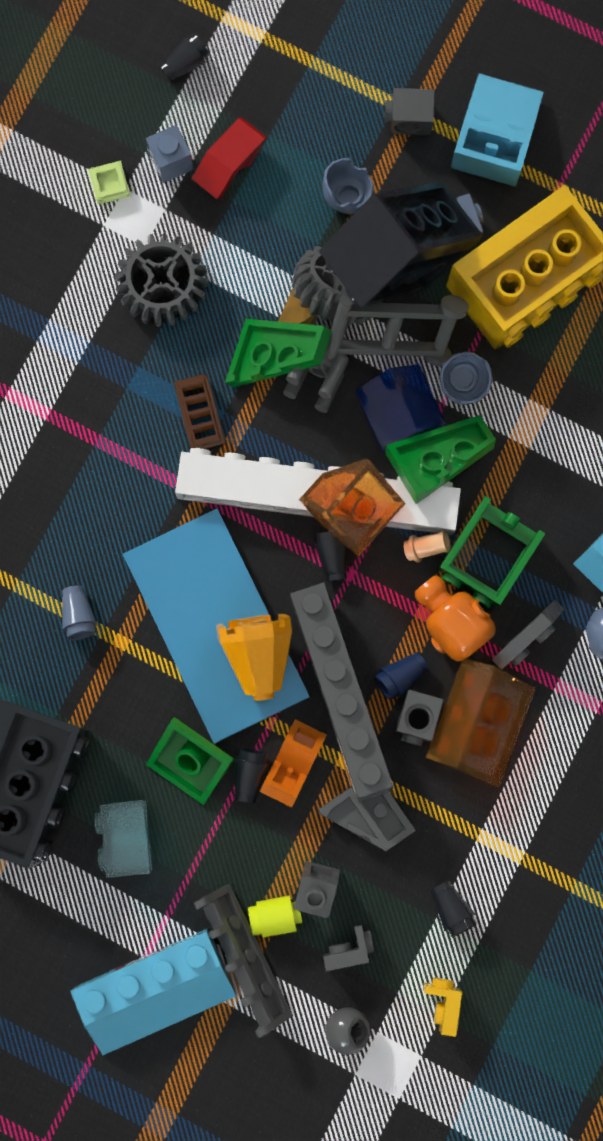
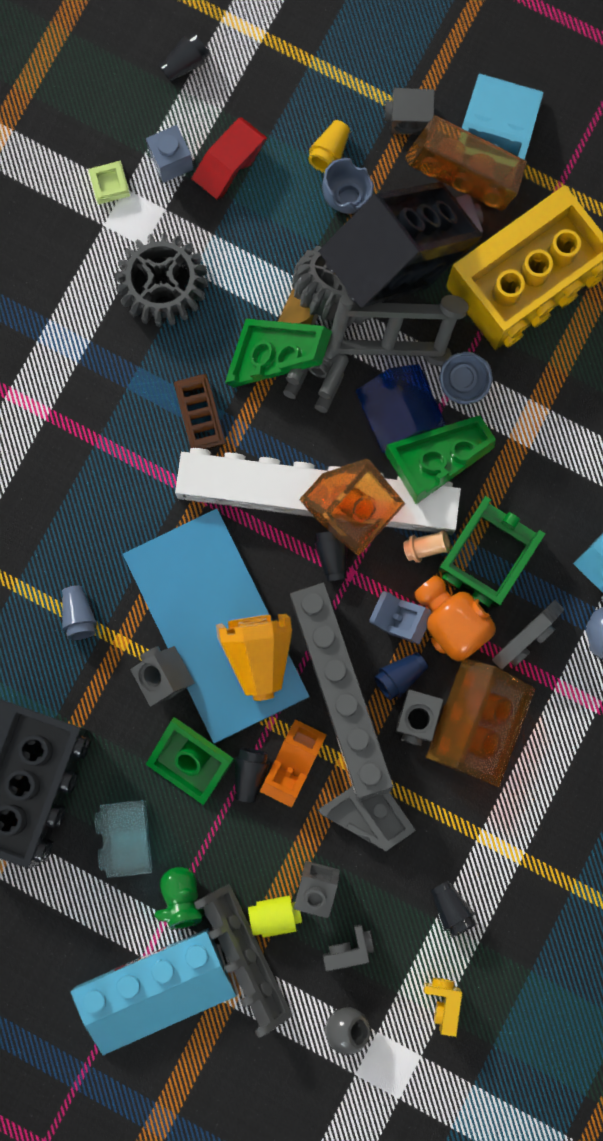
(161, 675): none -> dark grey brick
(179, 892): none -> green animal
(329, 146): none -> yellow cone
(400, 618): none -> sand blue bracket
(467, 163): none -> clear orange slope

